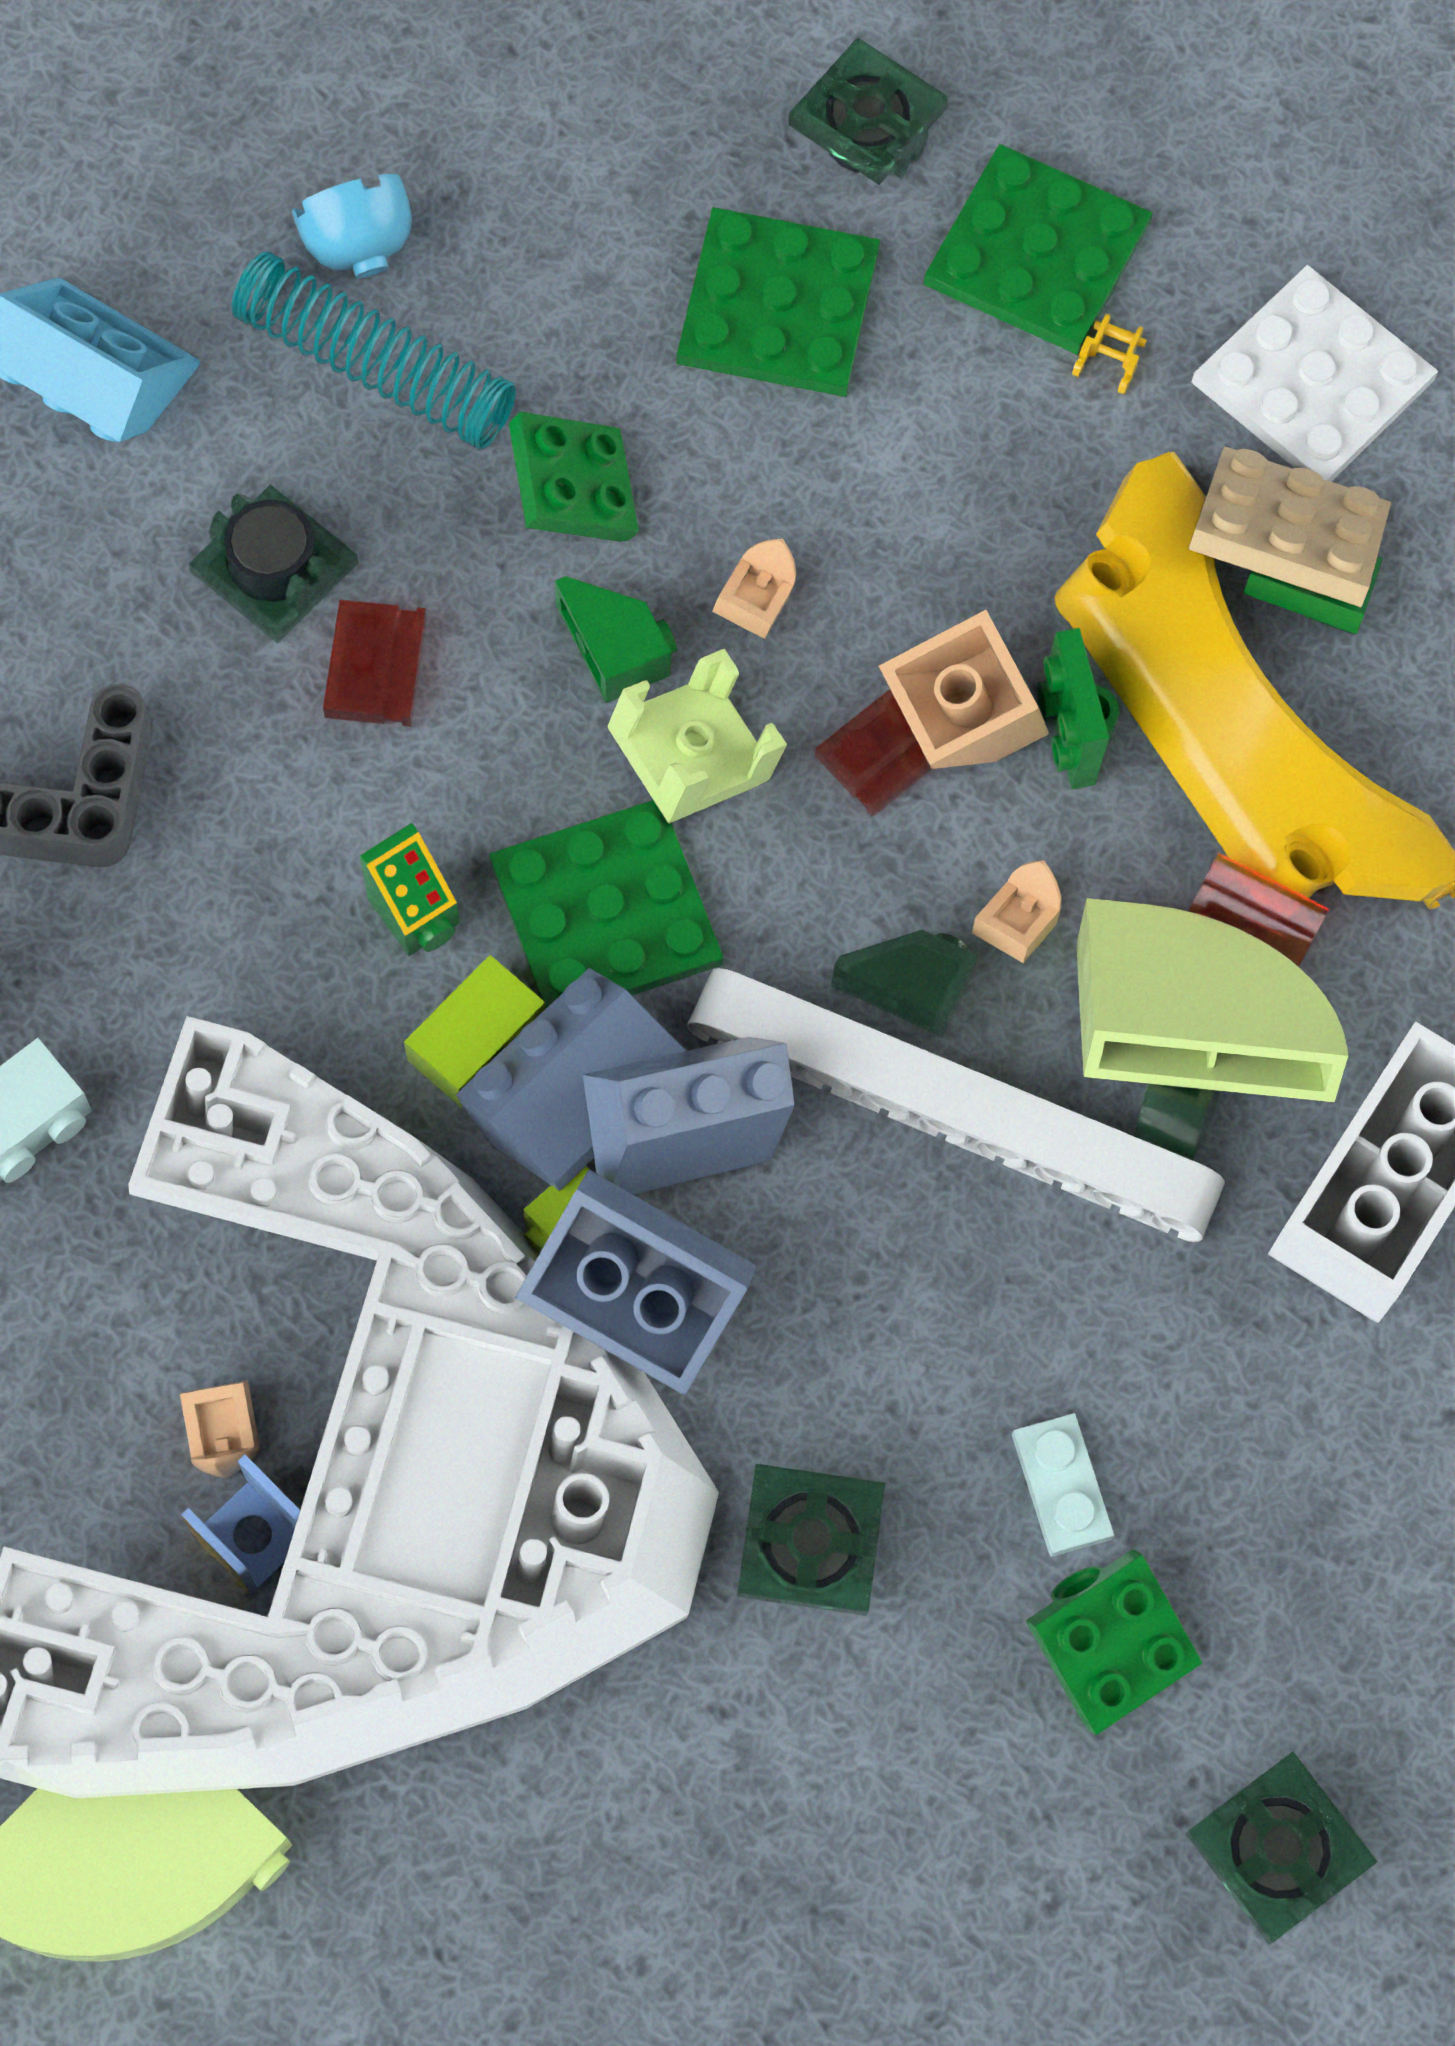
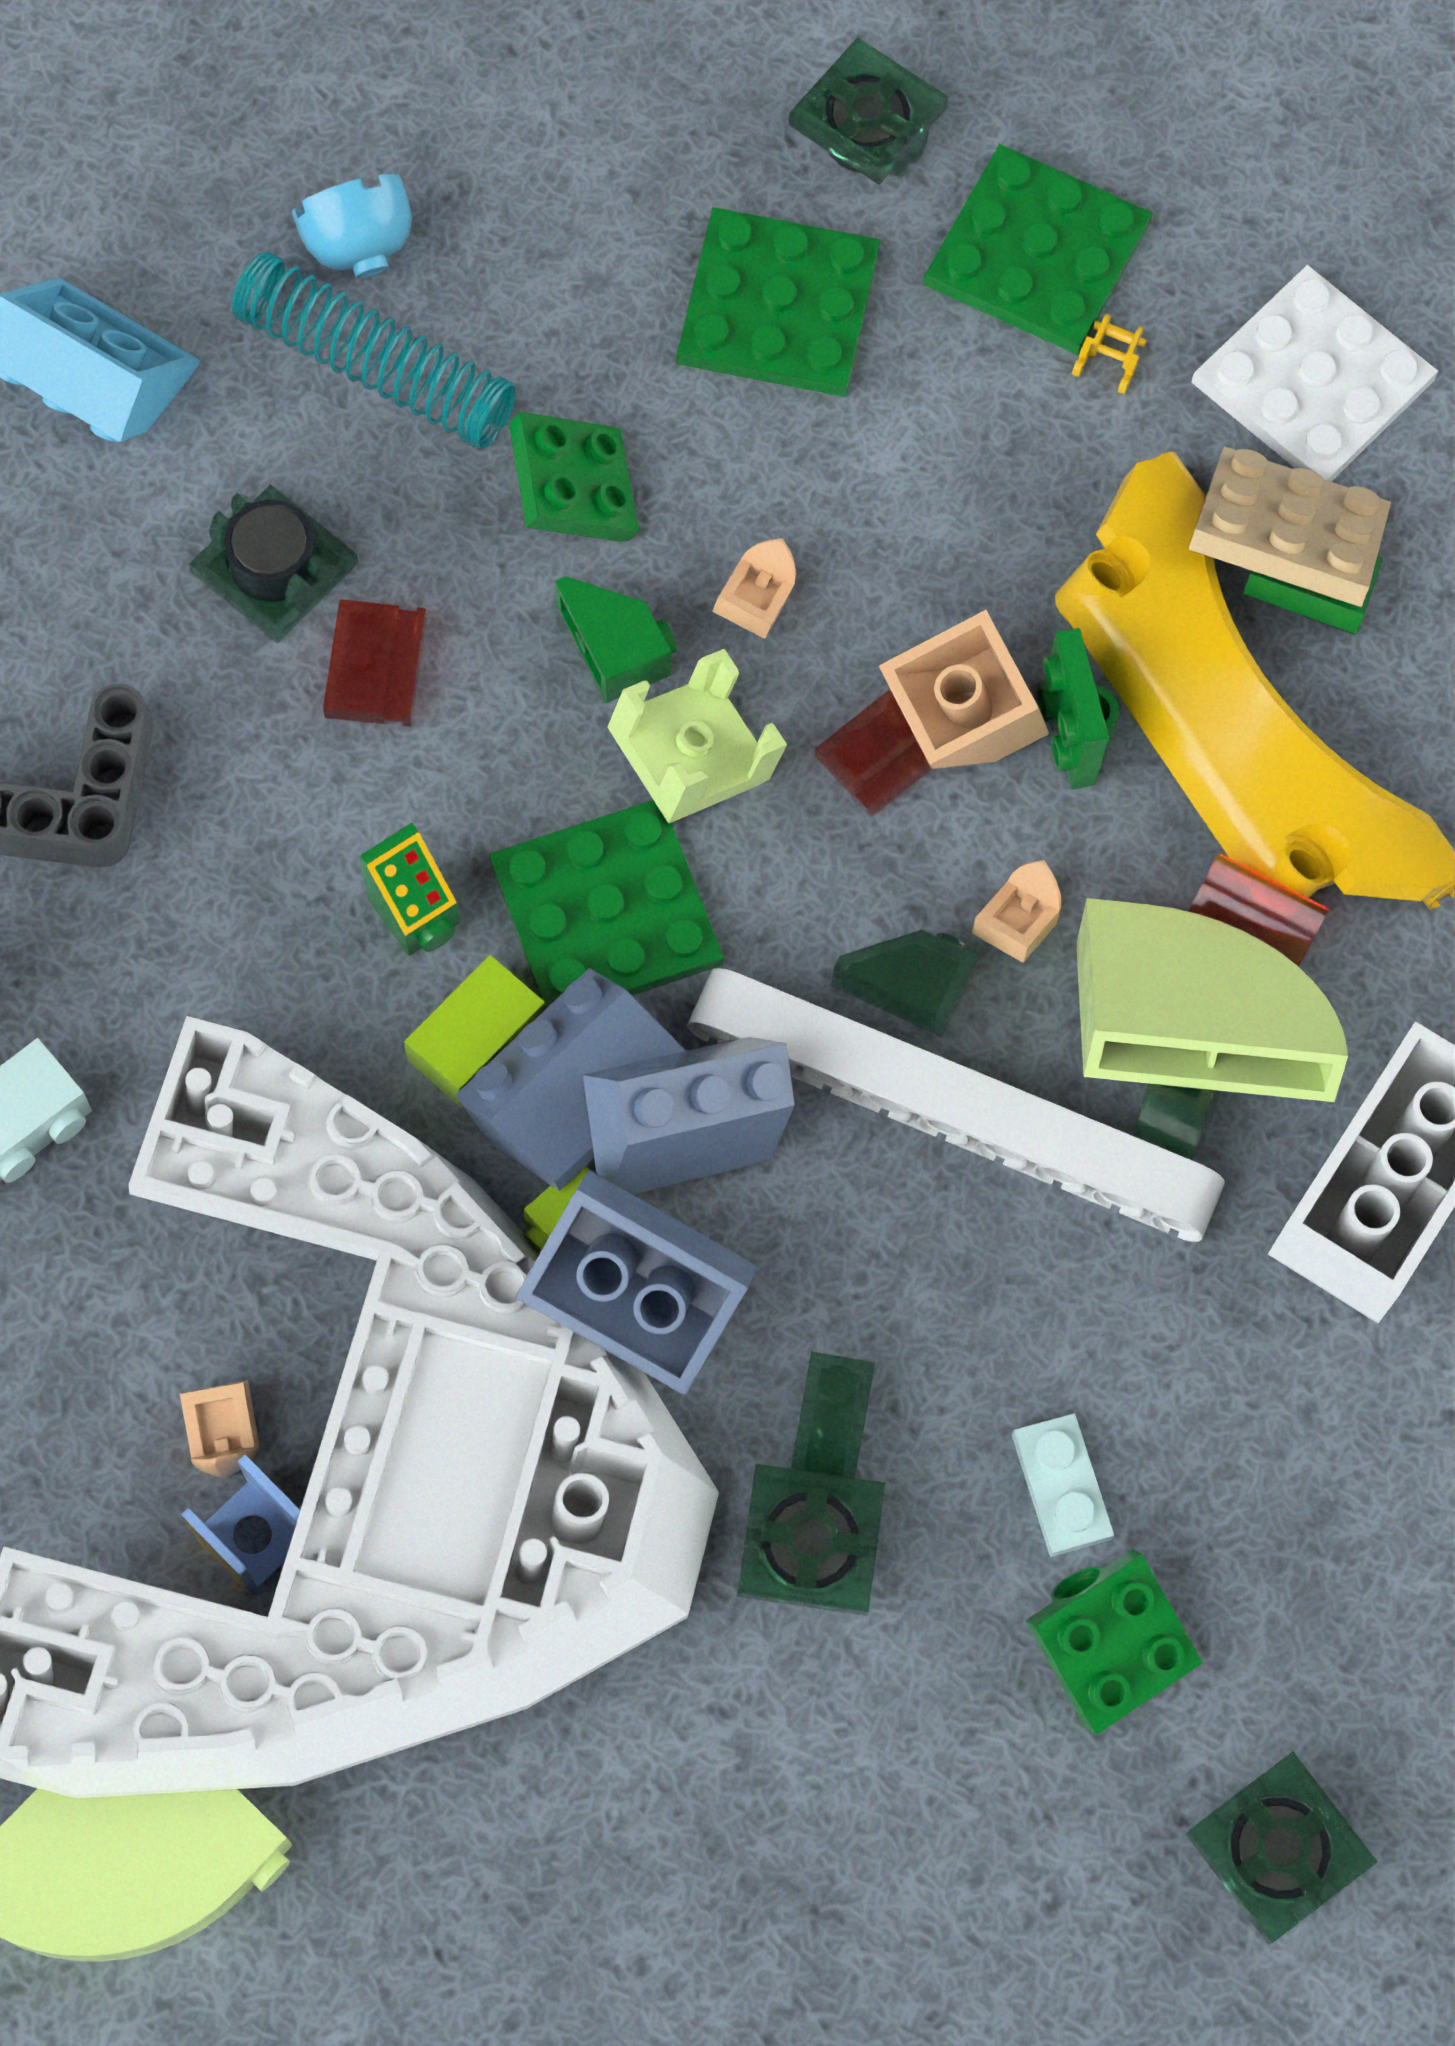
(832, 1415): none -> clear green slope

